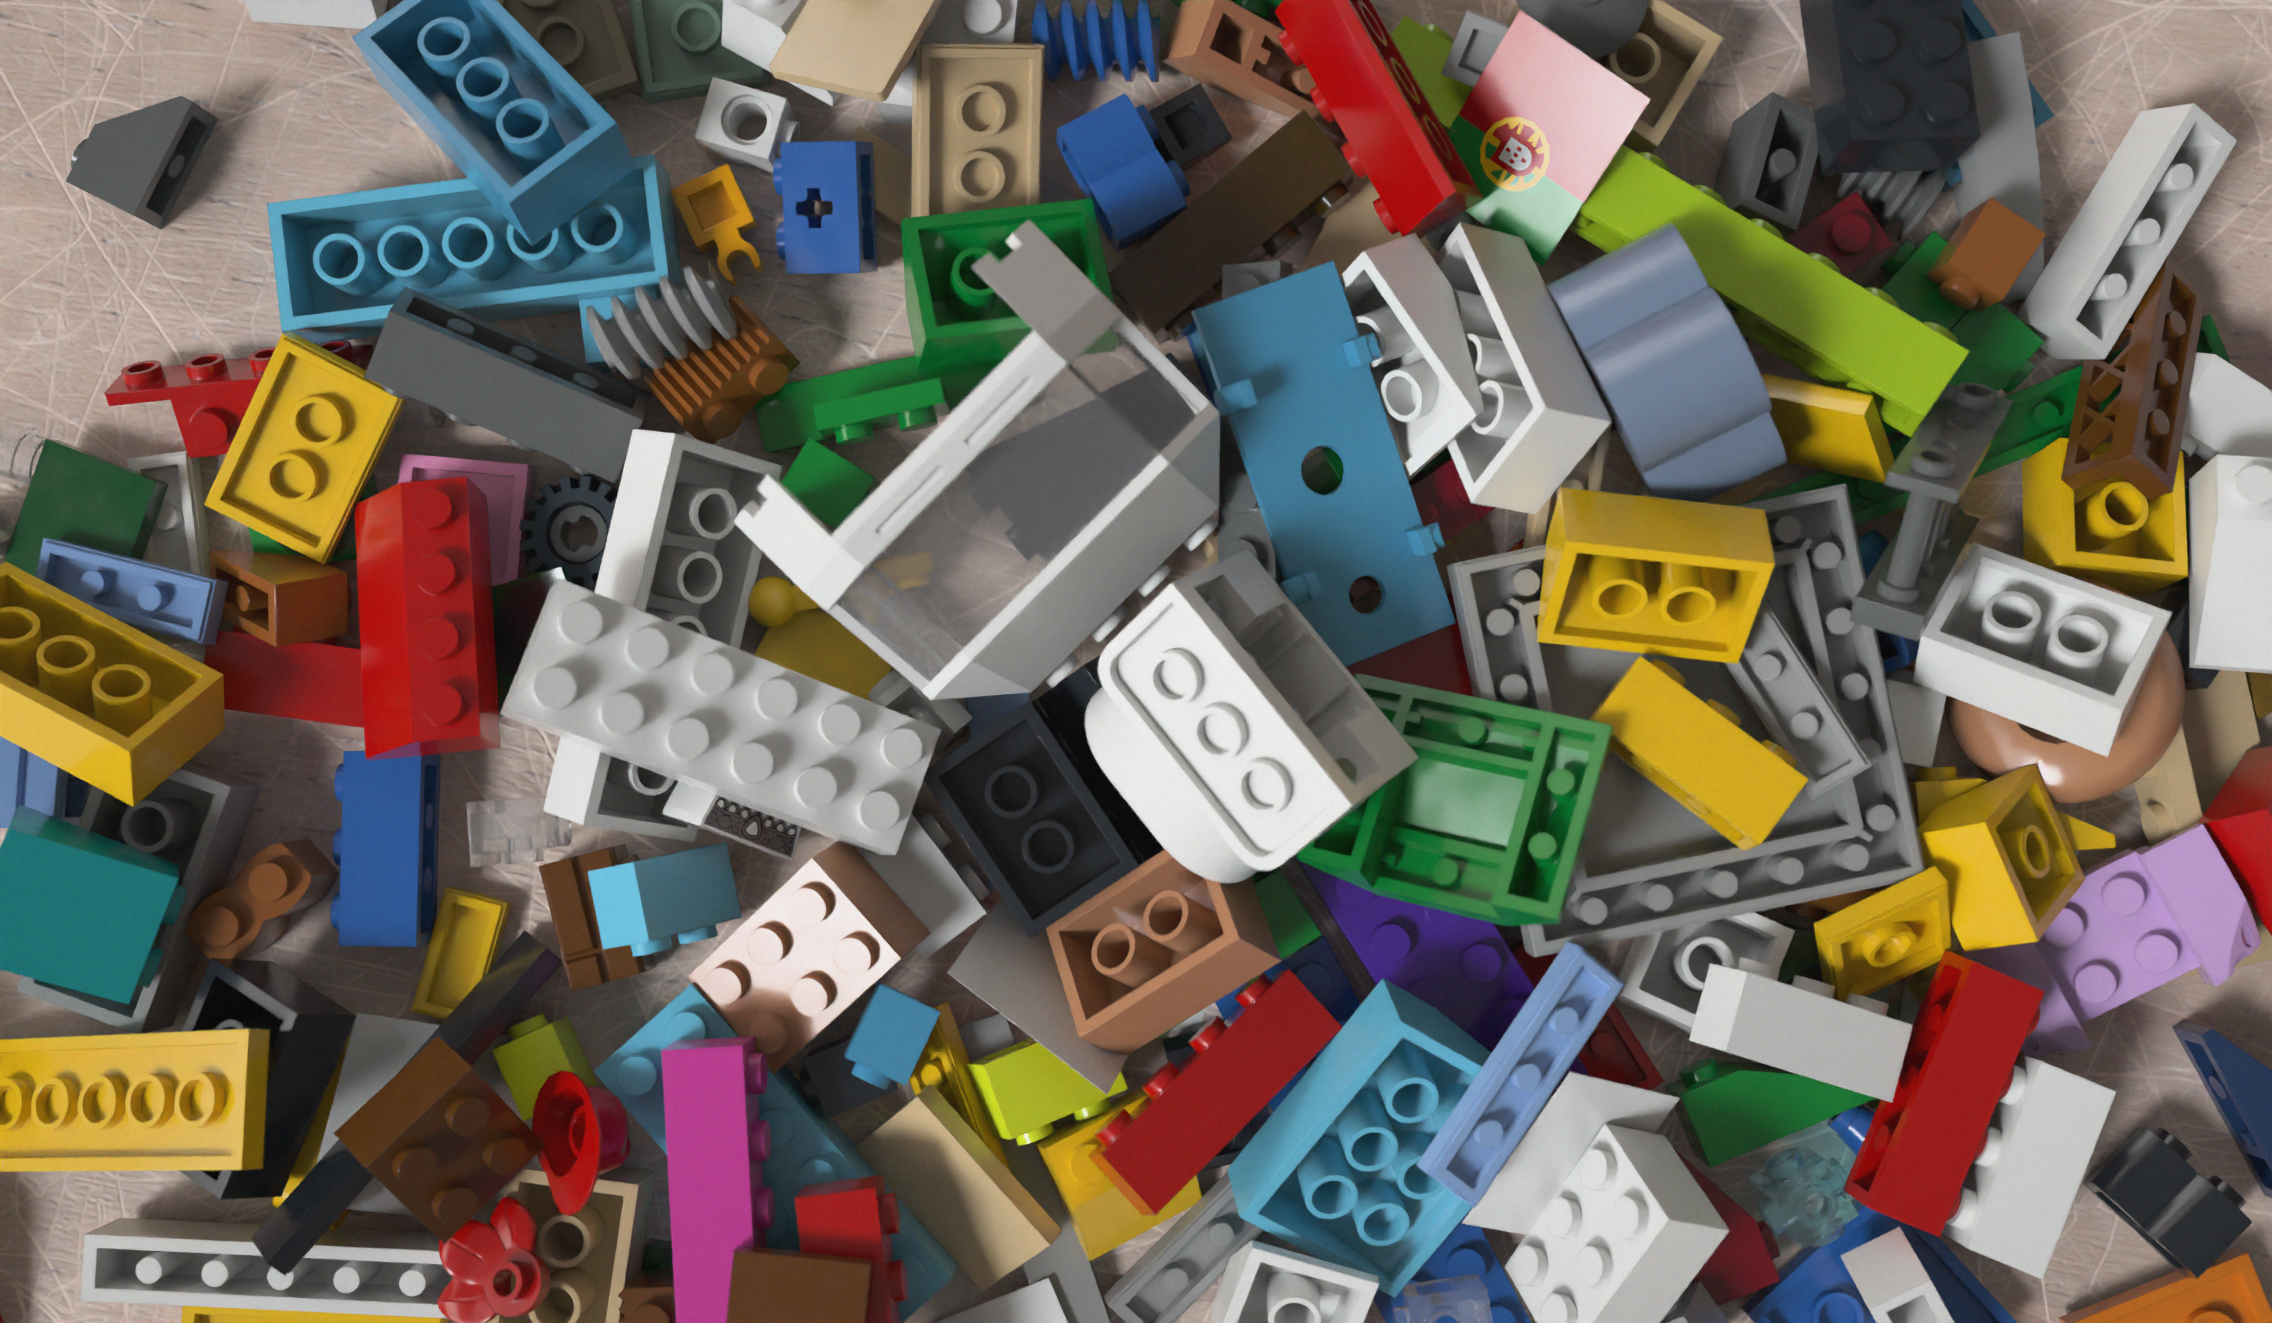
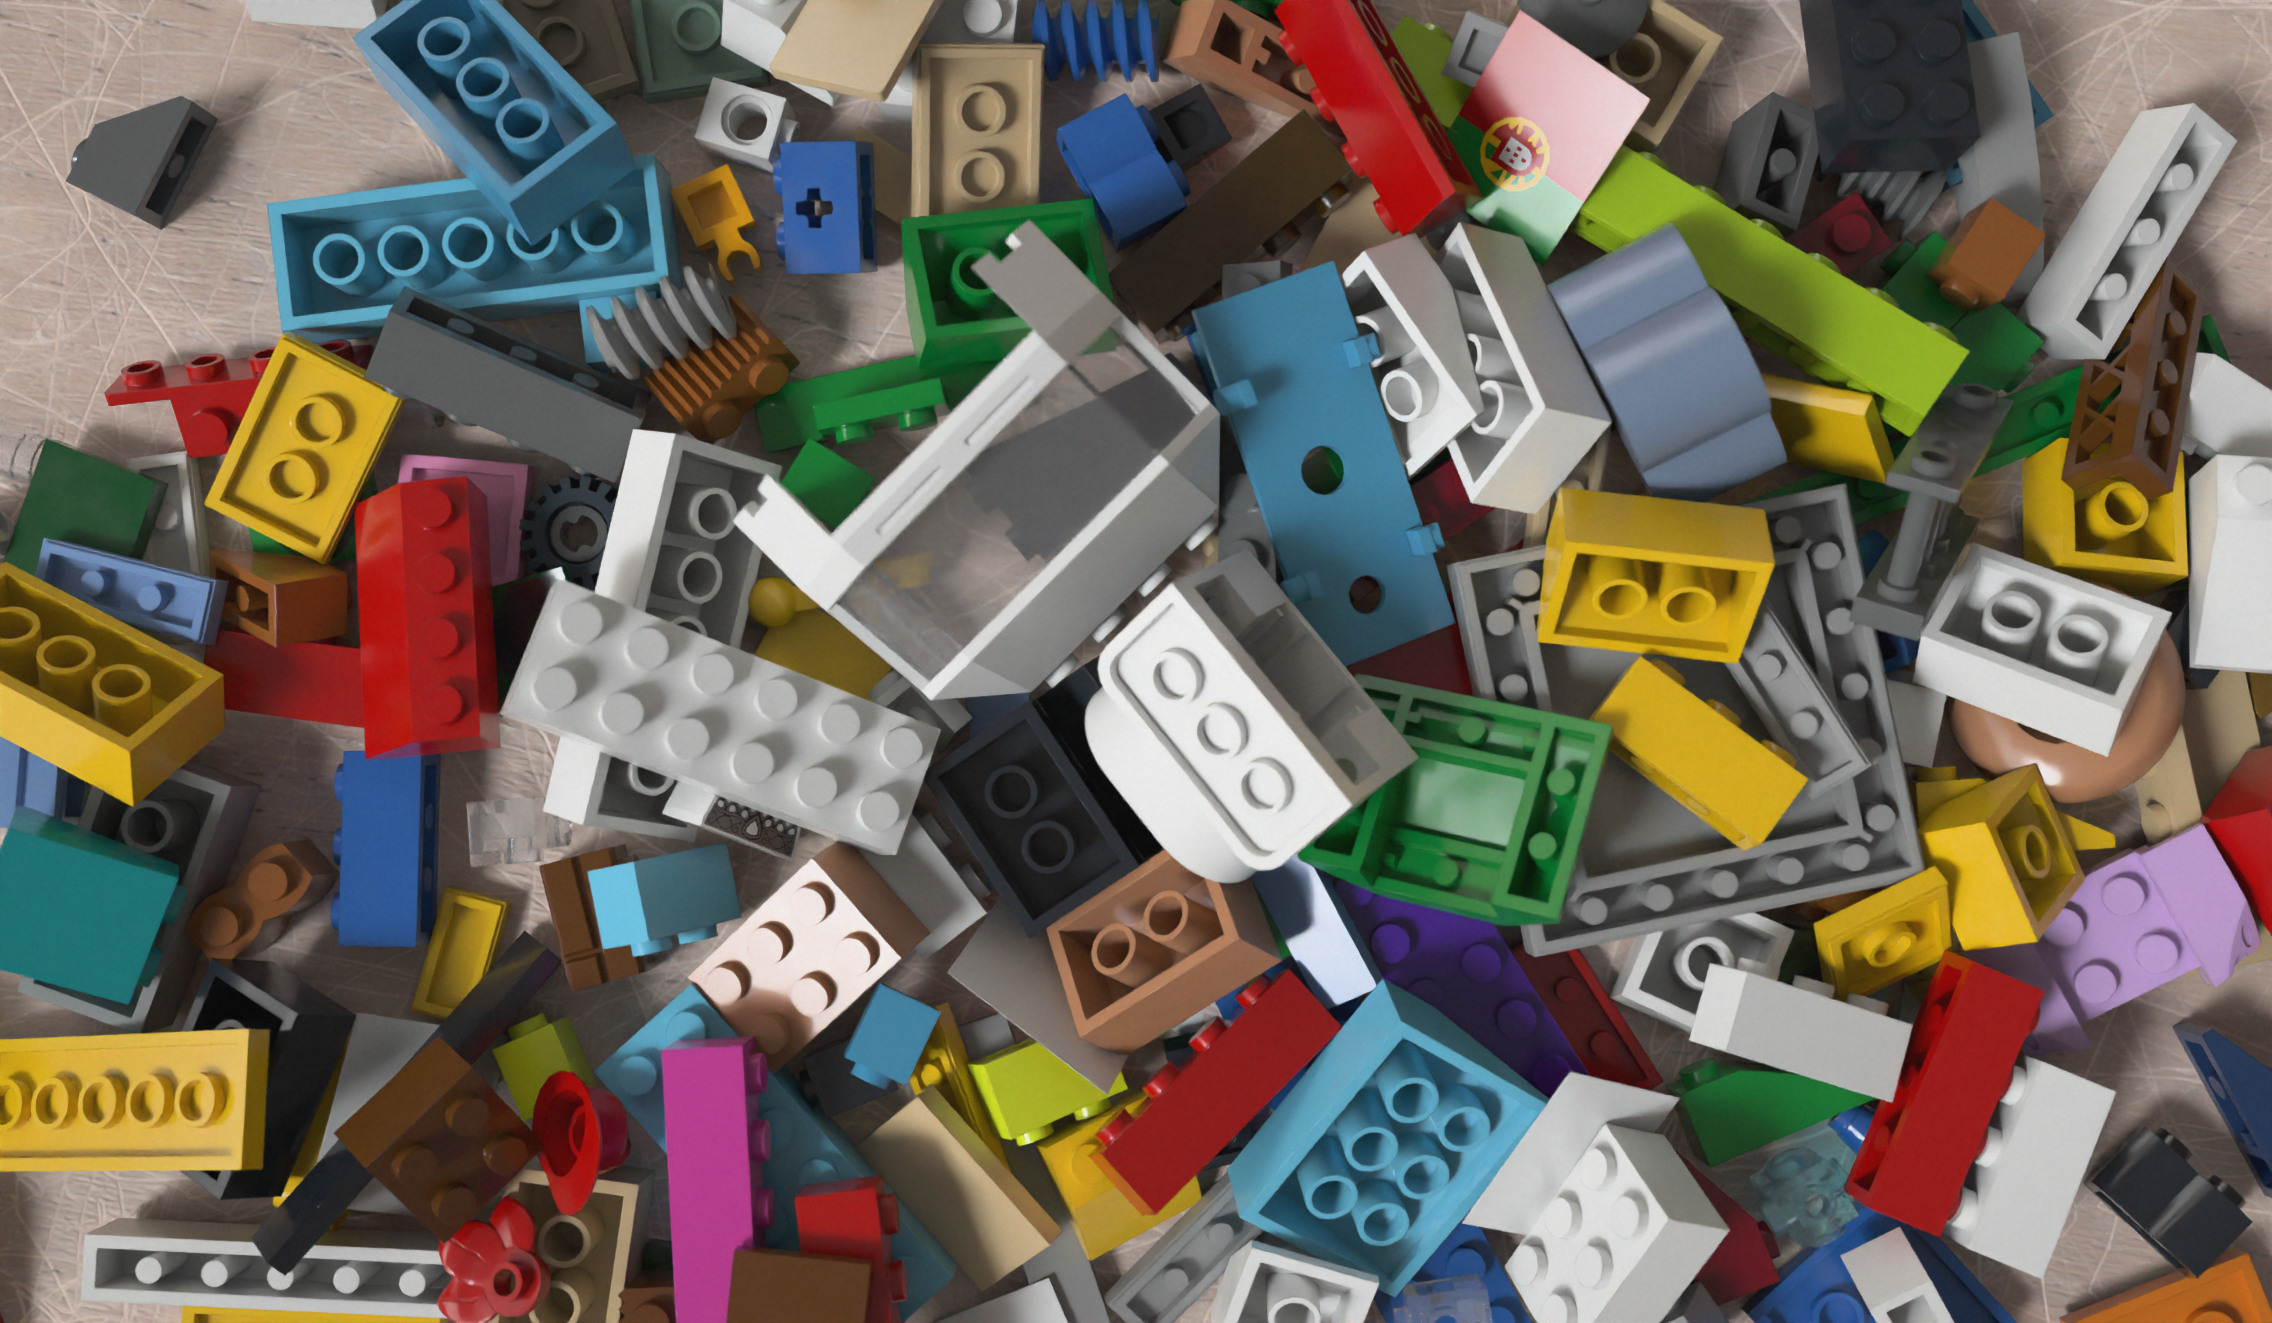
(1318, 931): none -> medium blue tile
(1520, 1074): light blue tile -> none

